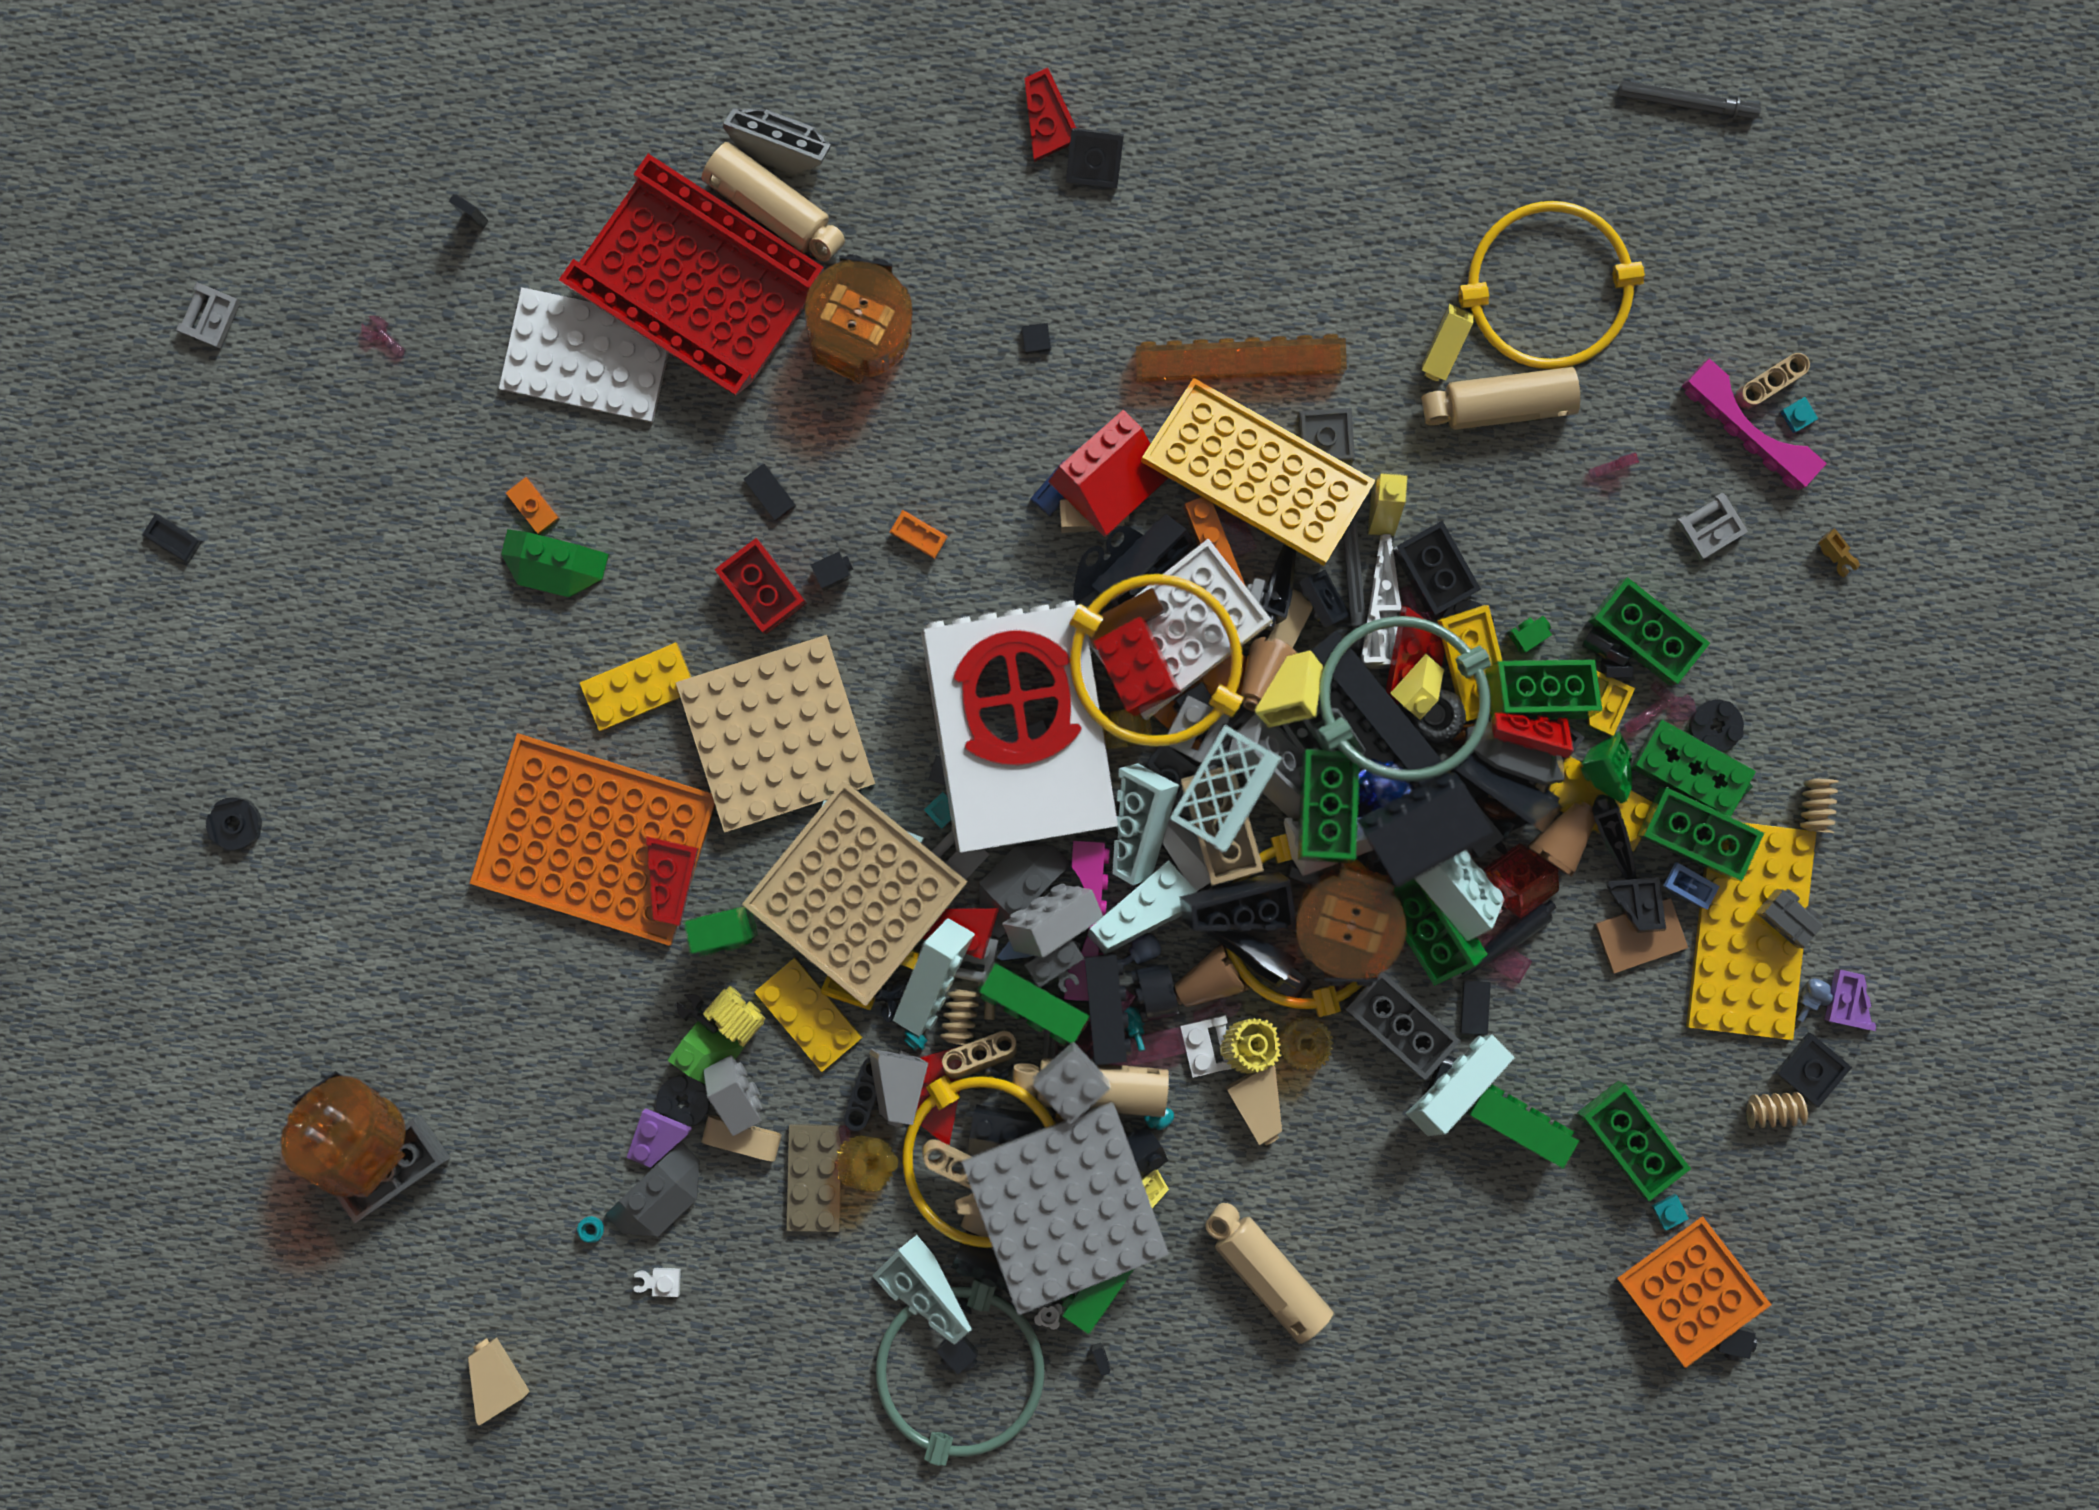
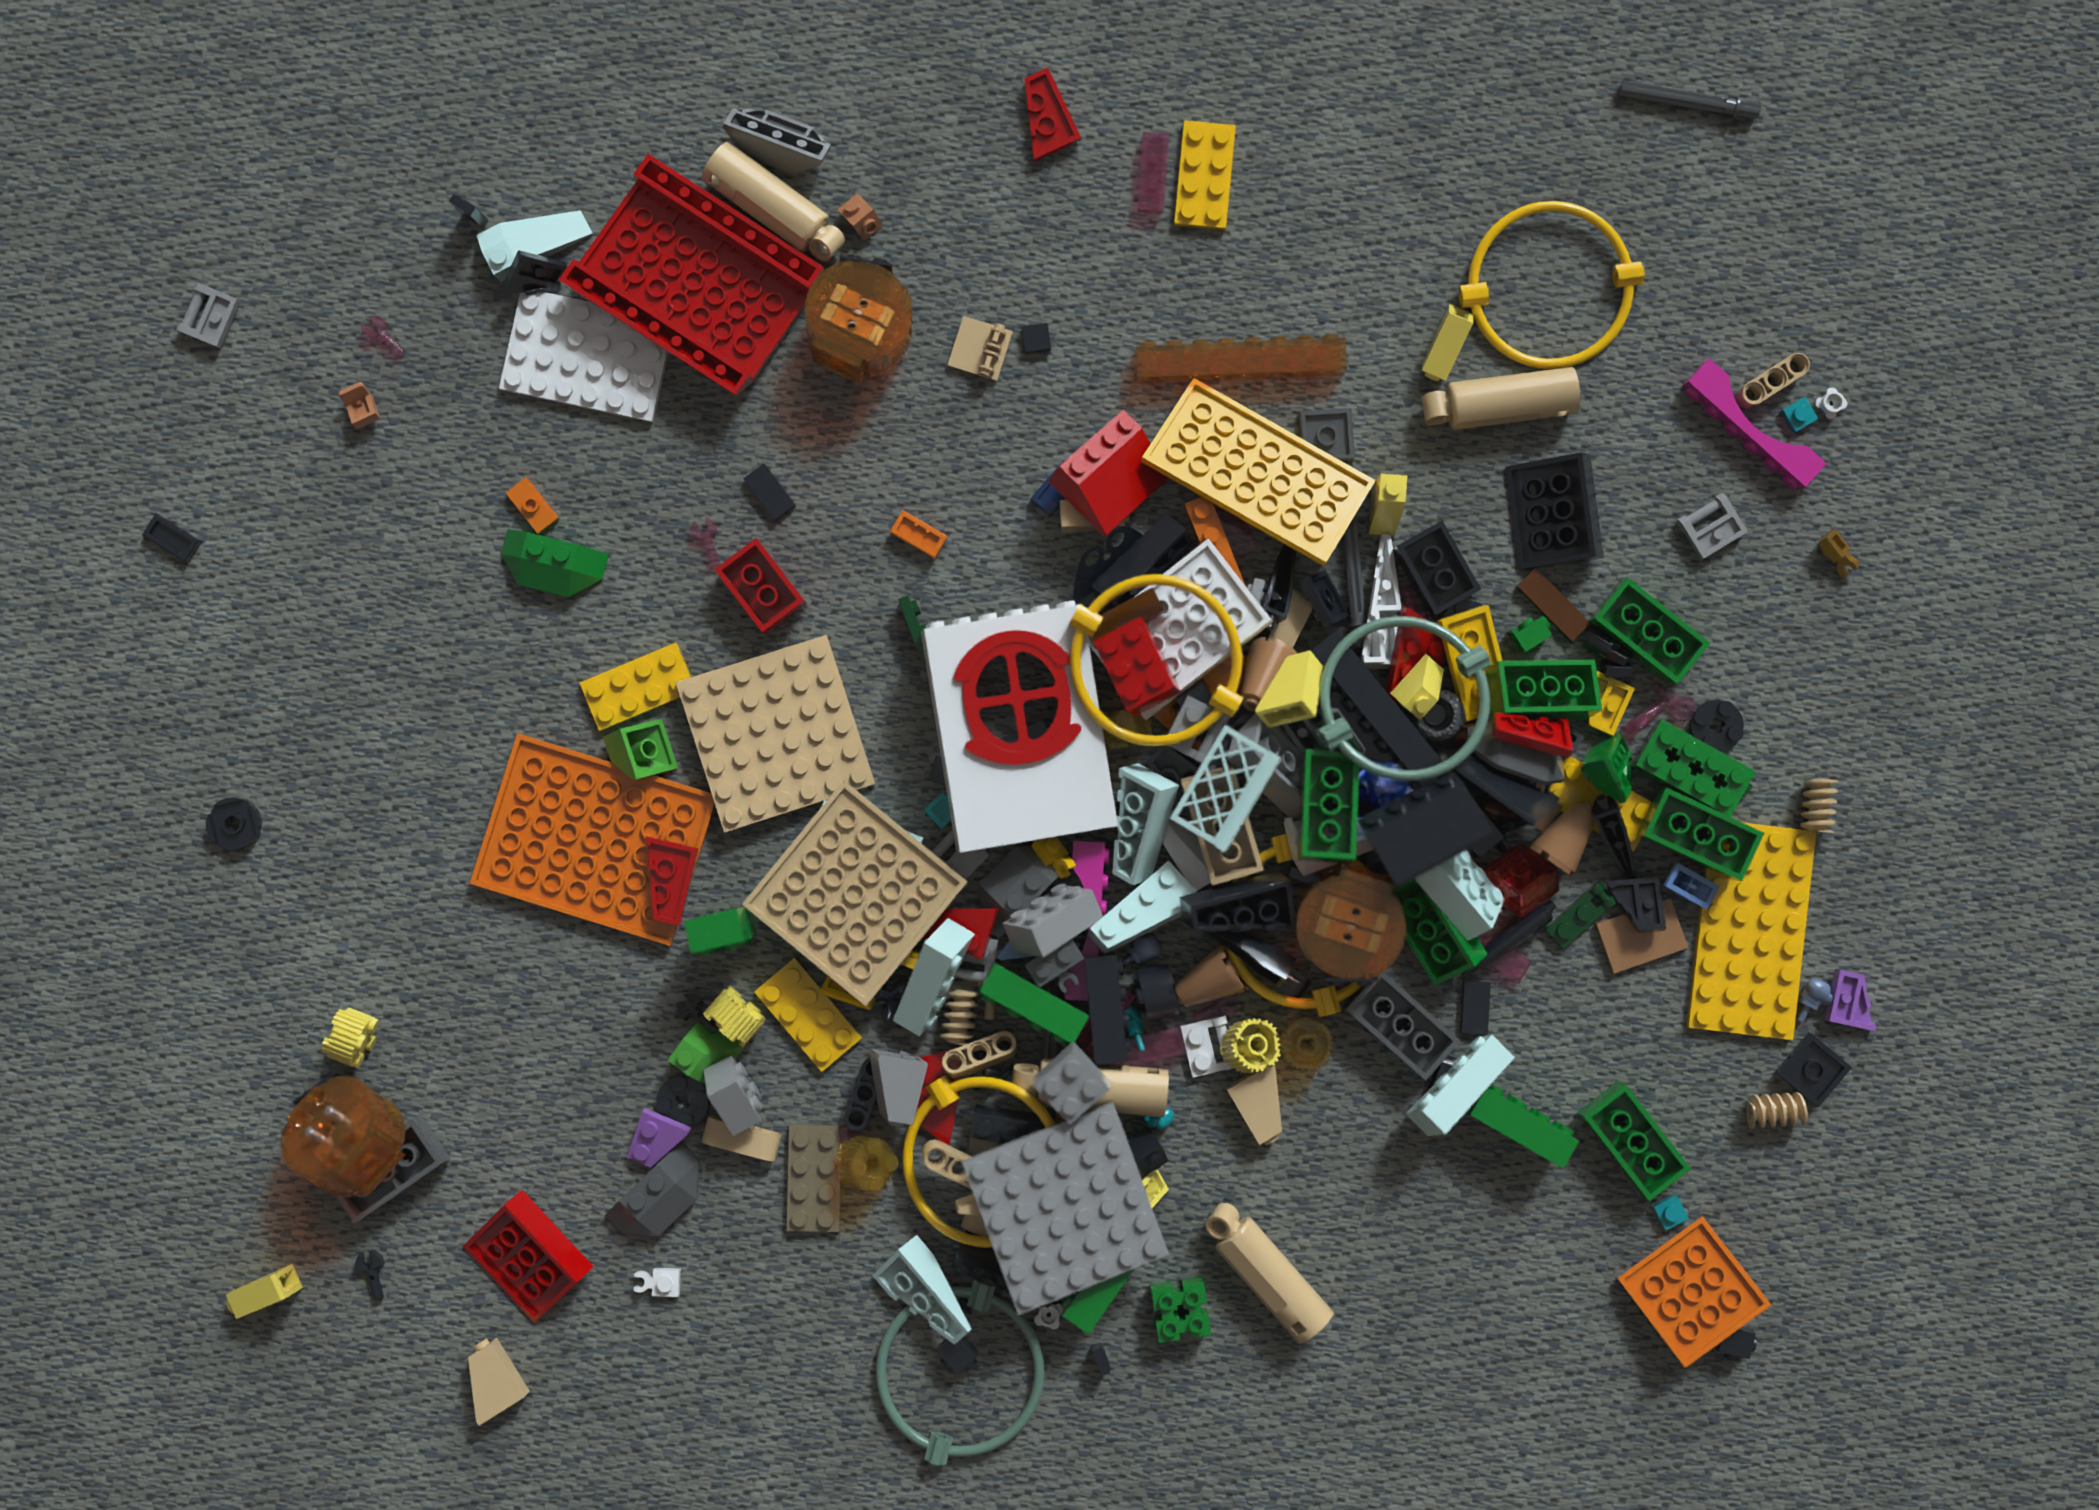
(263, 1291): none -> light yellow slope
(350, 1037): none -> light yellow brick
(359, 405): none -> nougat bracket
(371, 1272): none -> black bar
(528, 1255): none -> red slope
(532, 274): none -> black wing
(535, 235): none -> light aqua wedge
(582, 1229): teal plate -> none
(641, 750): none -> bright green slope
(706, 538): none -> clear pink bar
(832, 570): black brick -> none
(860, 216): none -> nougat bracket
(911, 611): none -> dark green plate
(915, 1041): teal plate -> none
(980, 348): none -> tan hinge
(1053, 852): none -> yellow plate
(1094, 158): black plate -> none
(1153, 172): none -> clear pink plate
(1193, 1320): none -> green brick
(1204, 175): none -> yellow plate
(1553, 604): none -> reddish brown tile
(1554, 511): none -> black slope
(1579, 915): none -> dark green plate
(1620, 463): clear pink bar -> none
(1790, 918): dark grey brick -> none
(1838, 403): none -> white plate

